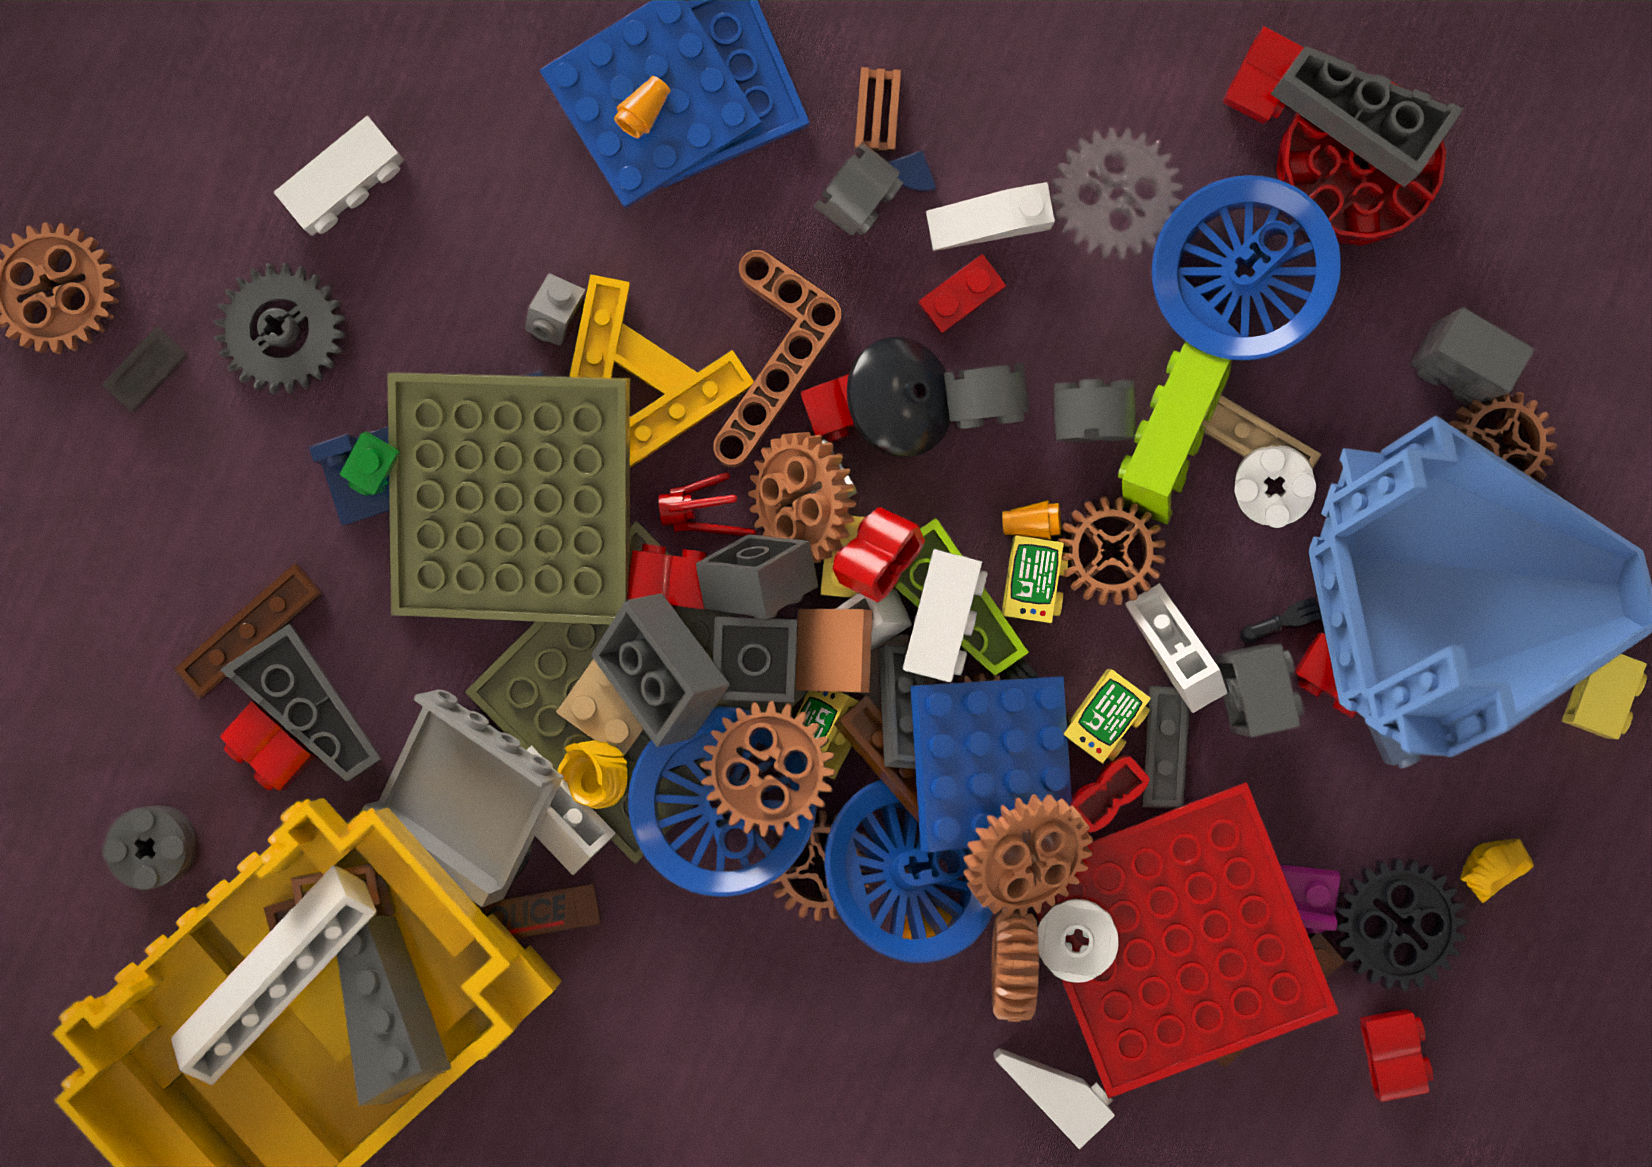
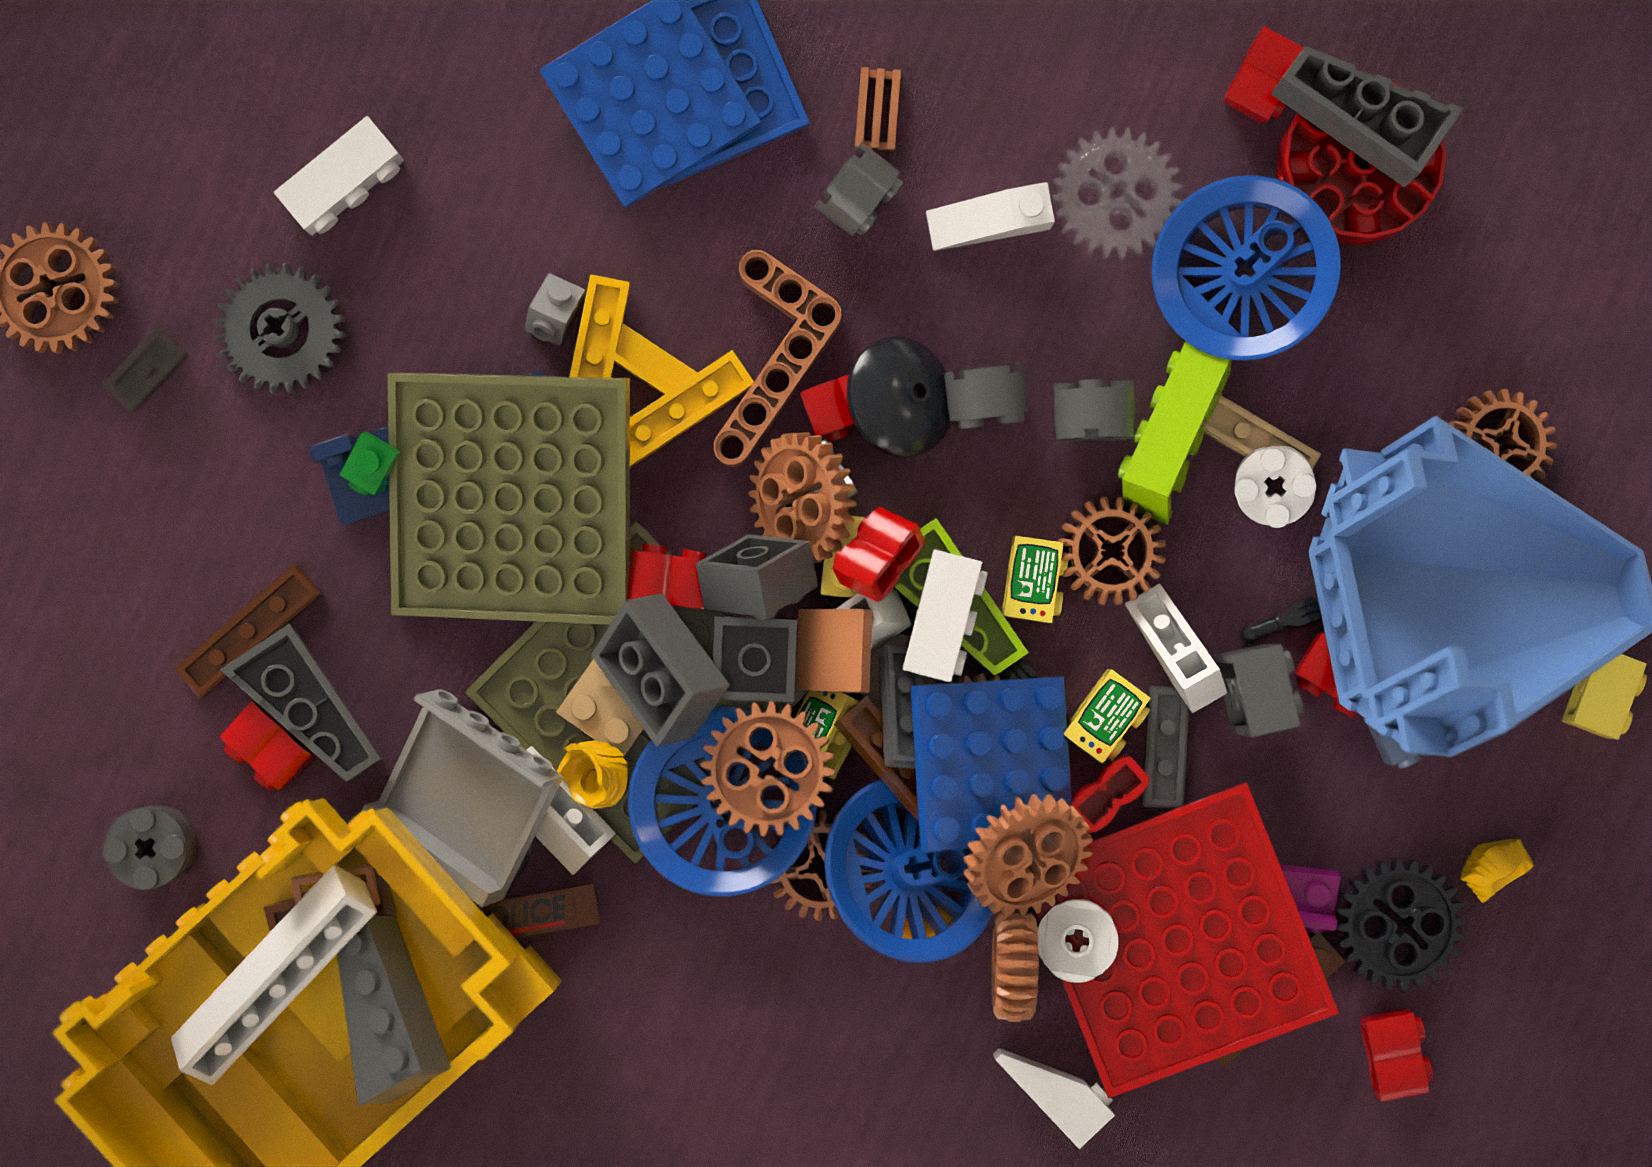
(642, 107): light orange cone -> none
(678, 507): red plant -> none
(914, 172): dark blue tile -> none
(962, 294): red plate -> none
(1034, 521): light orange cone -> none
(1471, 357): dark grey brick -> none

